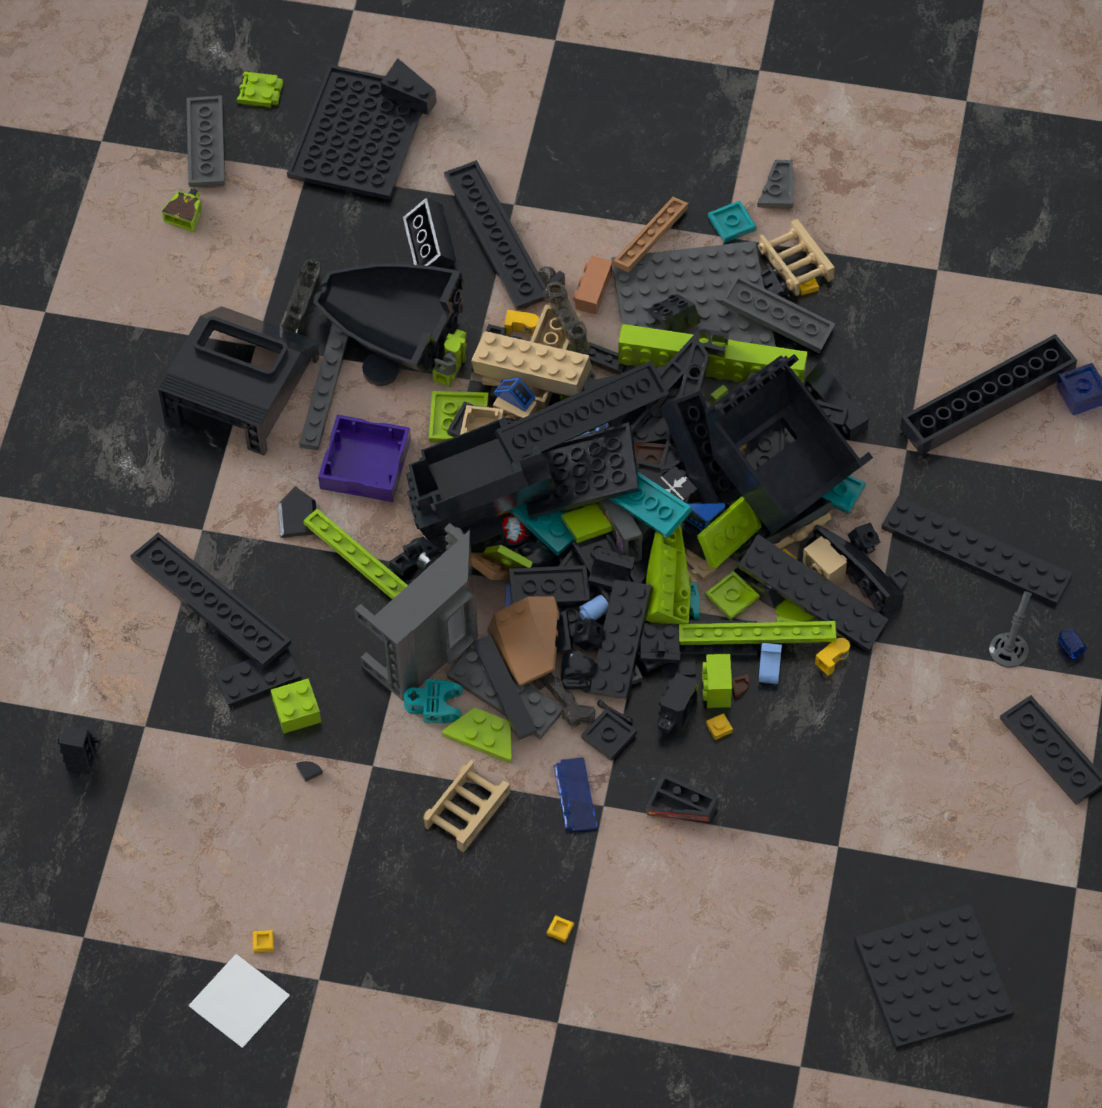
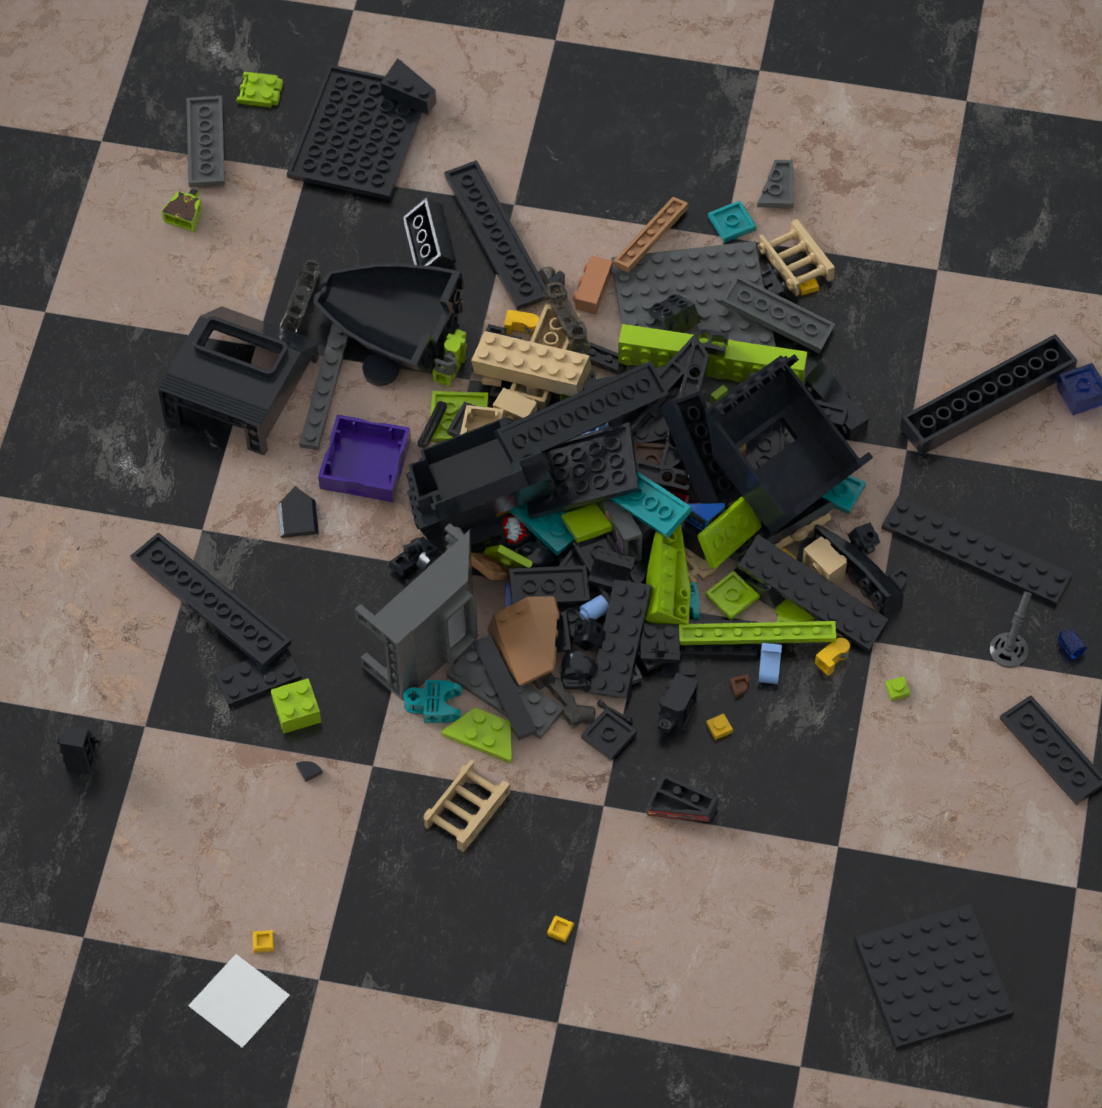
(355, 554): lime plate -> none
(432, 424): none -> black axle
(516, 393): blue slope -> none
(578, 803): clear blue windscreen -> none
(676, 483): black sticker -> none
(717, 681): lime brick -> none
(897, 688): none -> lime plate

